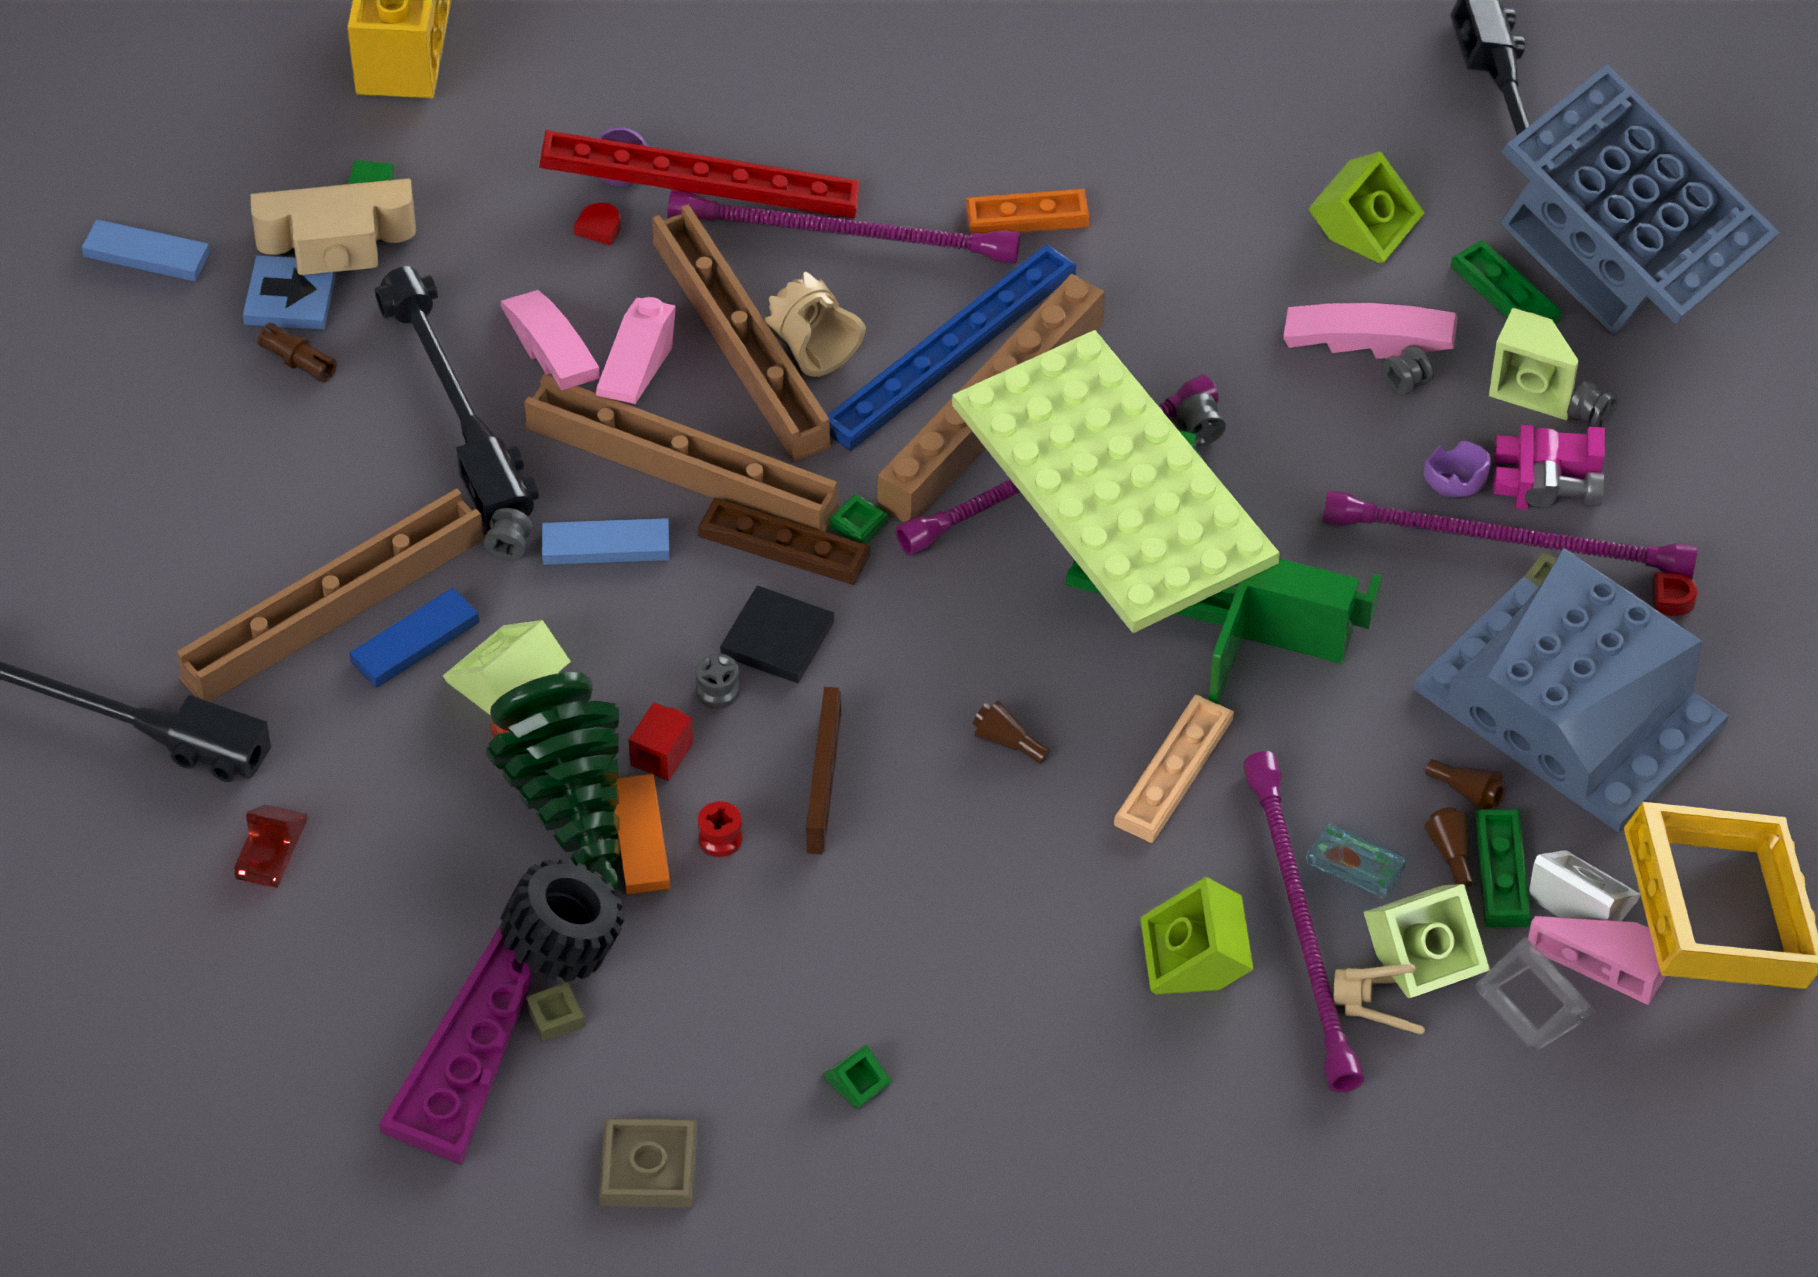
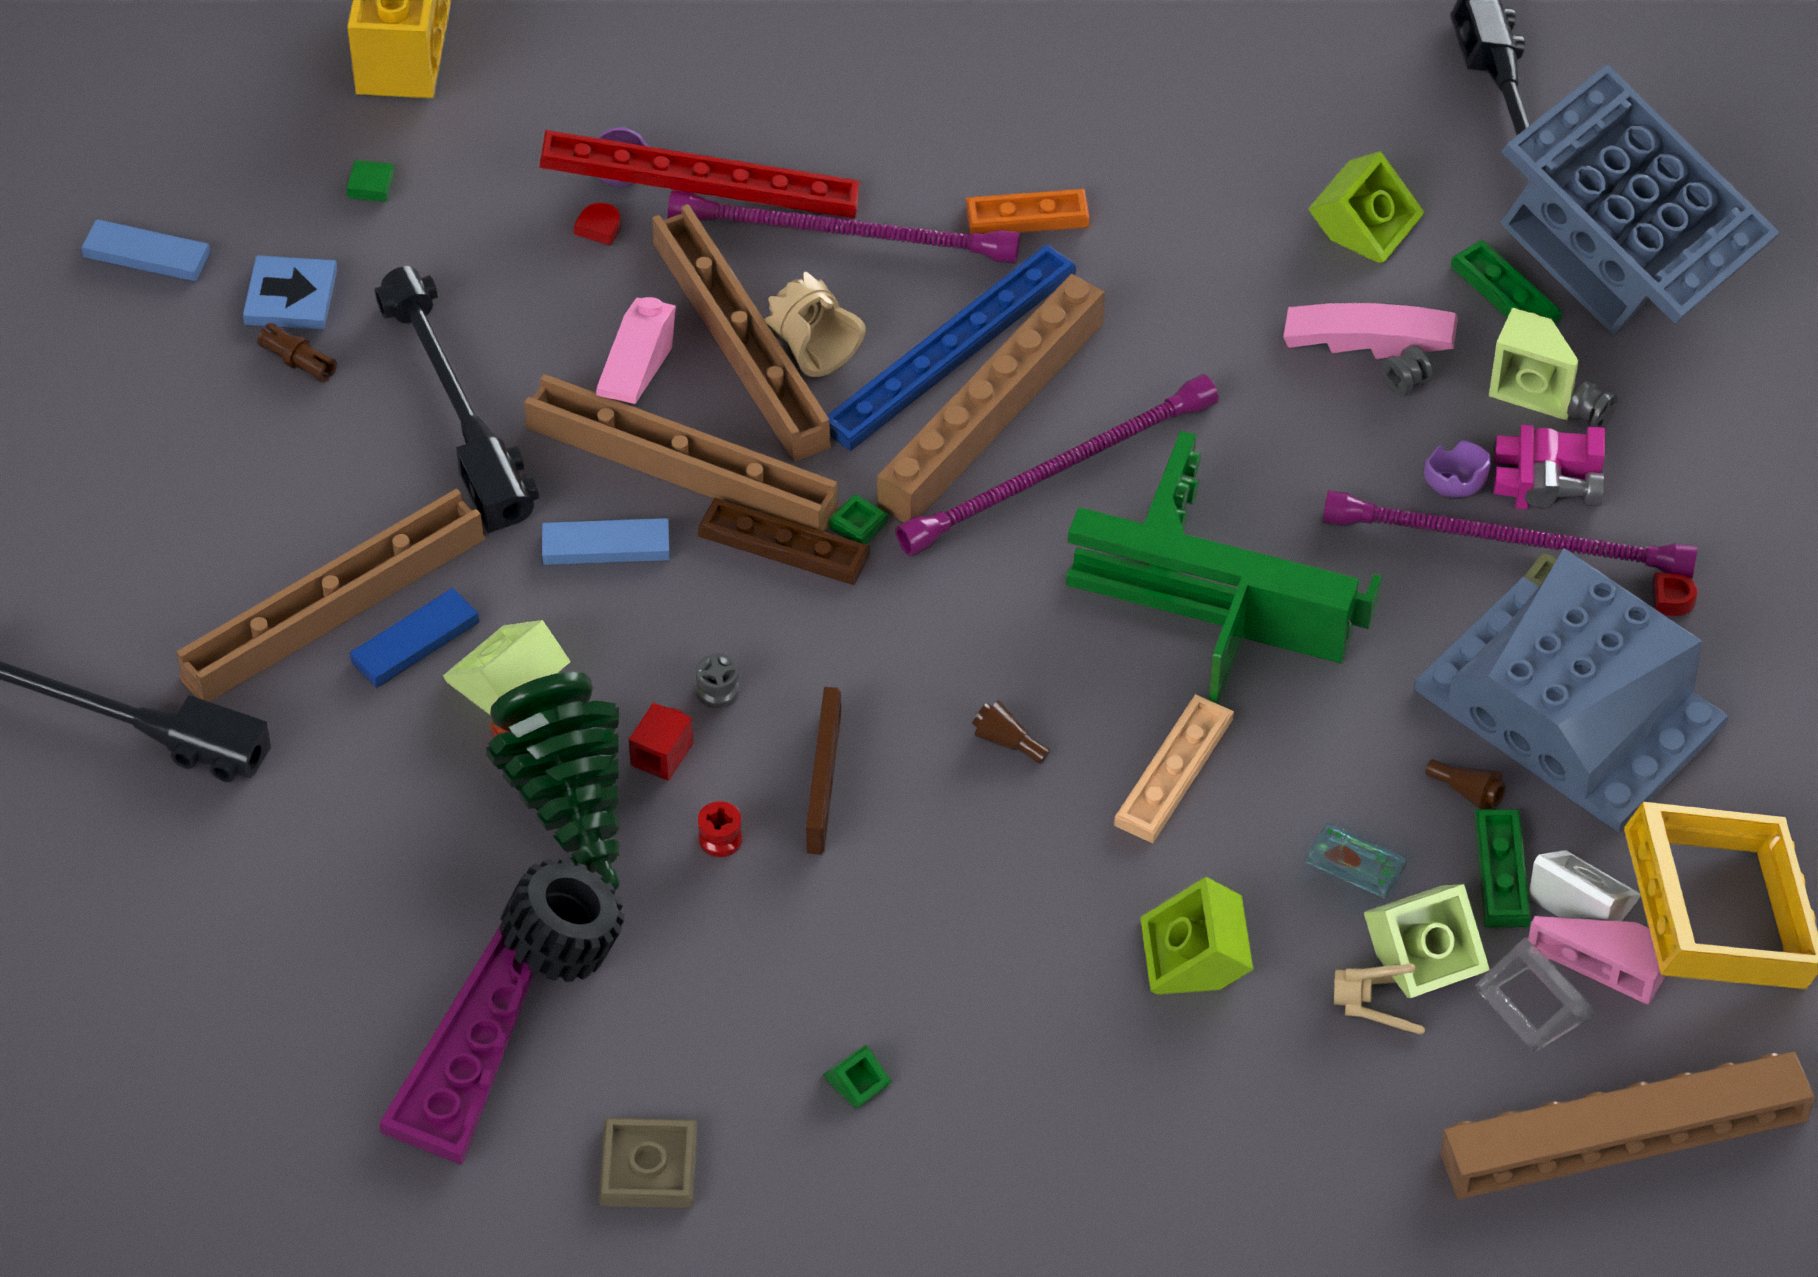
(269, 844): clear red slope -> none
(334, 224): tan brick -> none
(508, 534): dark grey wheel -> none
(550, 339): bright pink slope -> none
(555, 1011): olive tile -> none
(641, 836): orange tile -> none
(777, 634): black tile -> none
(1115, 481): yellowish green plate -> none
(1200, 417): dark grey wheel -> none
(1341, 1063): magenta hose -> none
(1449, 834): reddish brown cone -> none
(1626, 1124): none -> medium nougat brick

